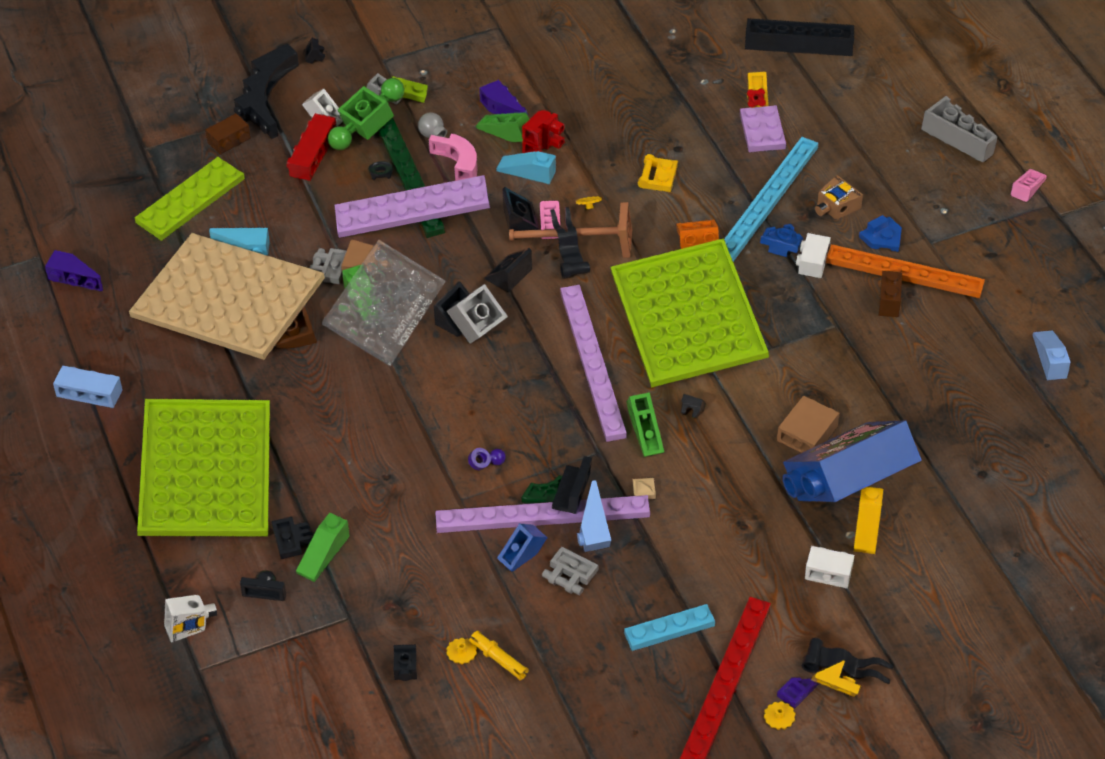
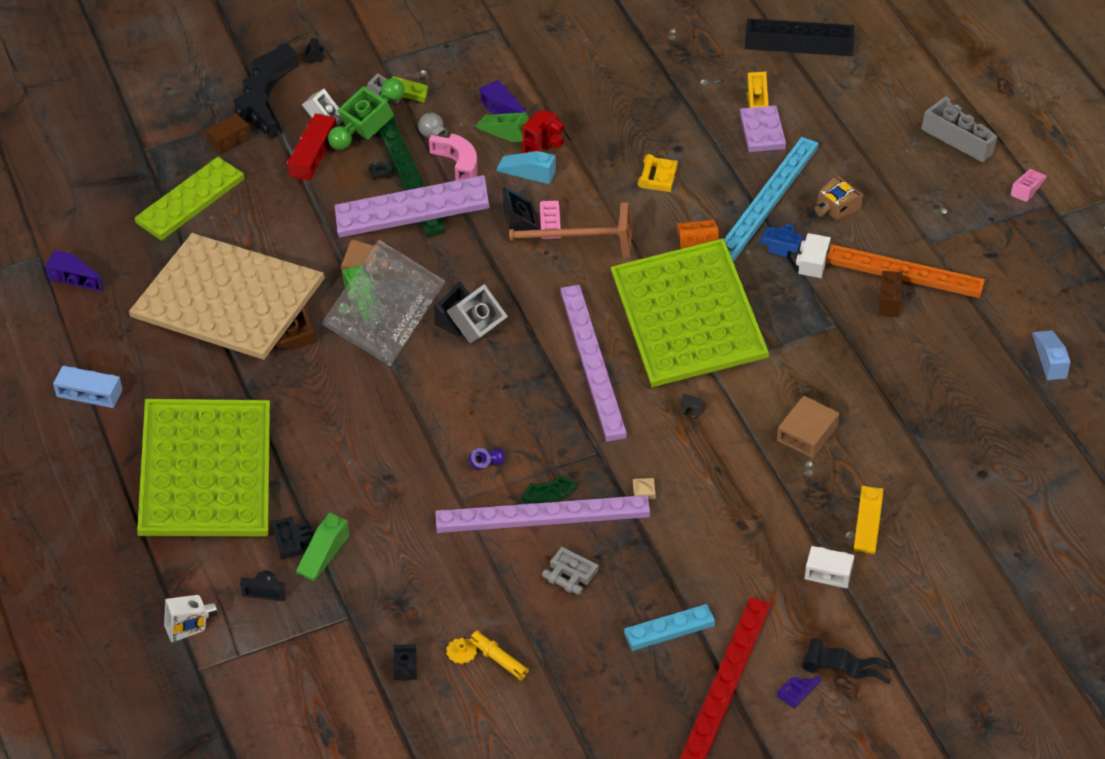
(247, 238): medium azure slope -> none
(332, 266): light grey plate -> none
(511, 270): black slope -> none
(522, 546): blue slope -> none
(569, 248): black flag -> none
(572, 487): black panel -> none
(588, 201): yellow piece -> none
(594, 528): light blue slope -> none
(645, 424): bright green slope -> none
(751, 97): red plate -> none
(779, 715): yellow piece -> none
(830, 678): yellow slope -> none
(850, 461): blue brick -> none
(882, 233): blue plate -> none

